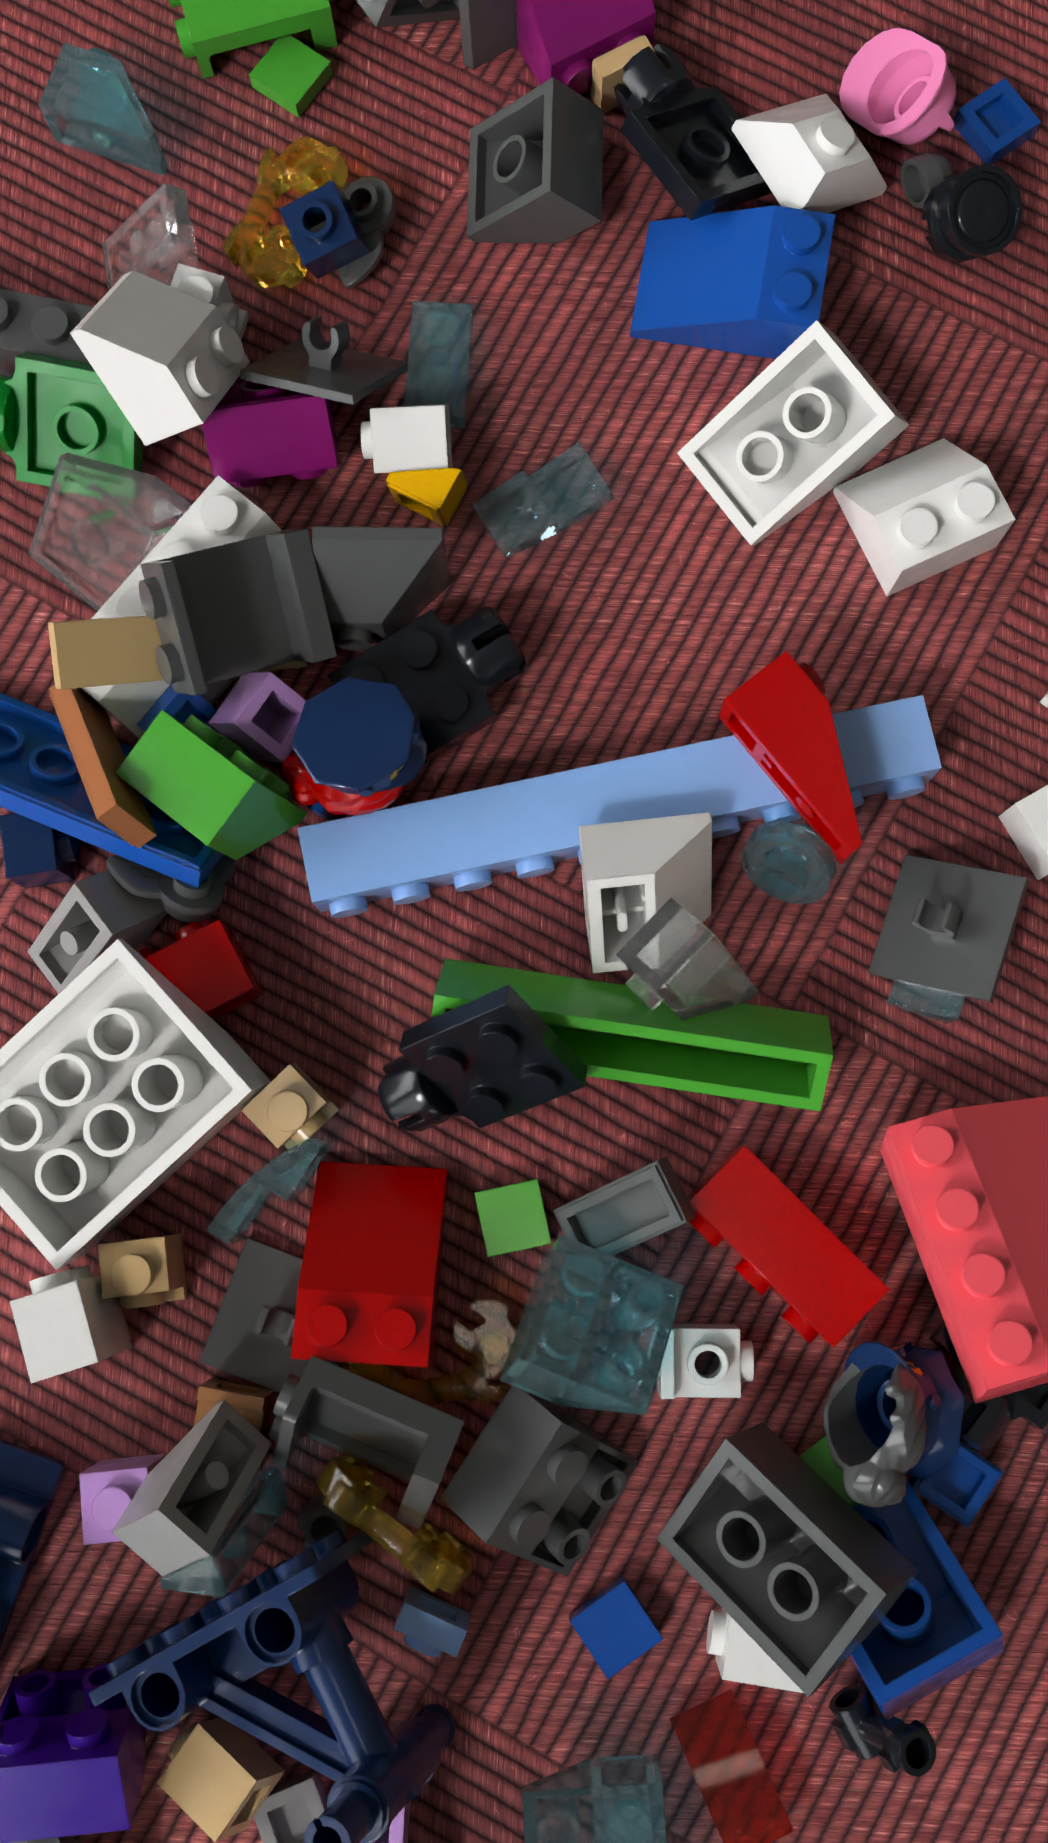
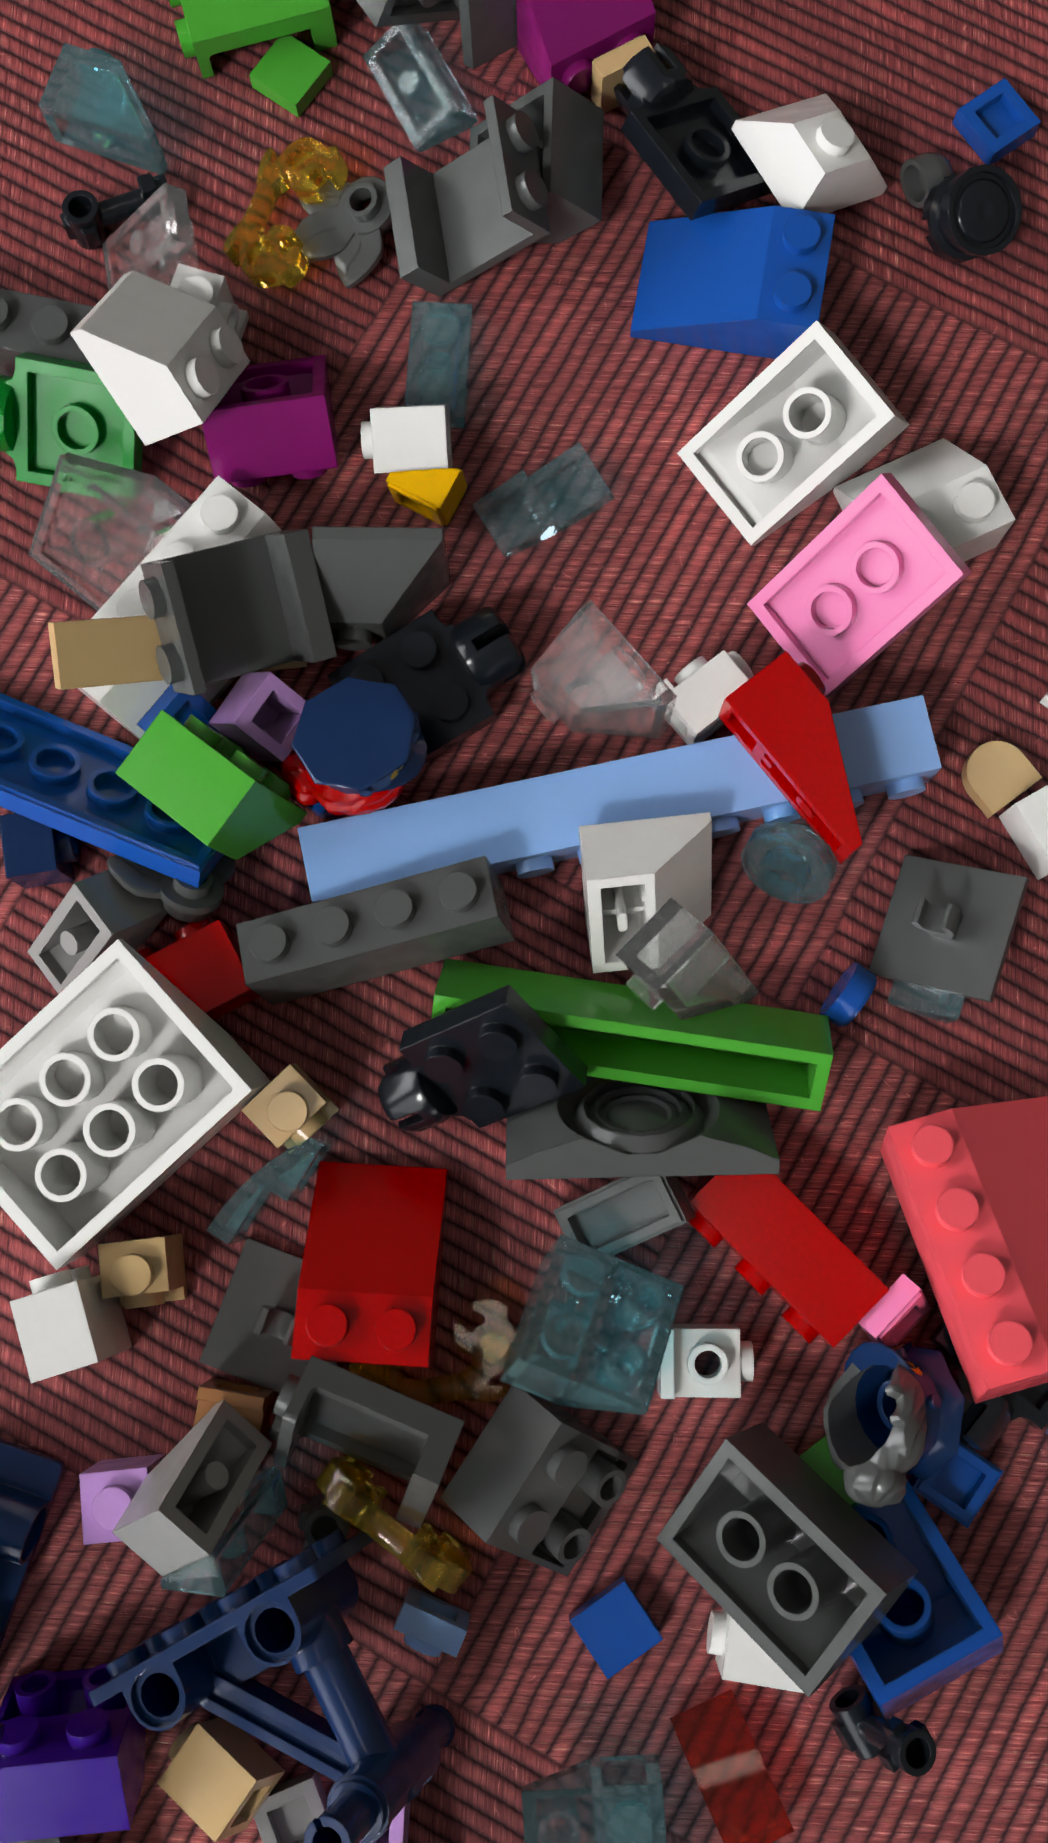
(89, 220): none -> black bar
(97, 760): nougat tile -> none
(323, 367): dark grey piece -> none
(336, 242): dark blue plate -> none
(375, 931): none -> dark grey brick
(419, 86): none -> clear light blue slope
(473, 208): none -> dark grey panel
(512, 1218): bright green tile -> none
(600, 681): none -> clear slope
(639, 1132): none -> dark grey slope
(702, 691): none -> white brick
(849, 995): none -> blue tile
(859, 584): none -> bright pink plate
(895, 1313): none -> bright pink tile
(899, 87): bright pink piece -> none
(997, 775): none -> tan tile

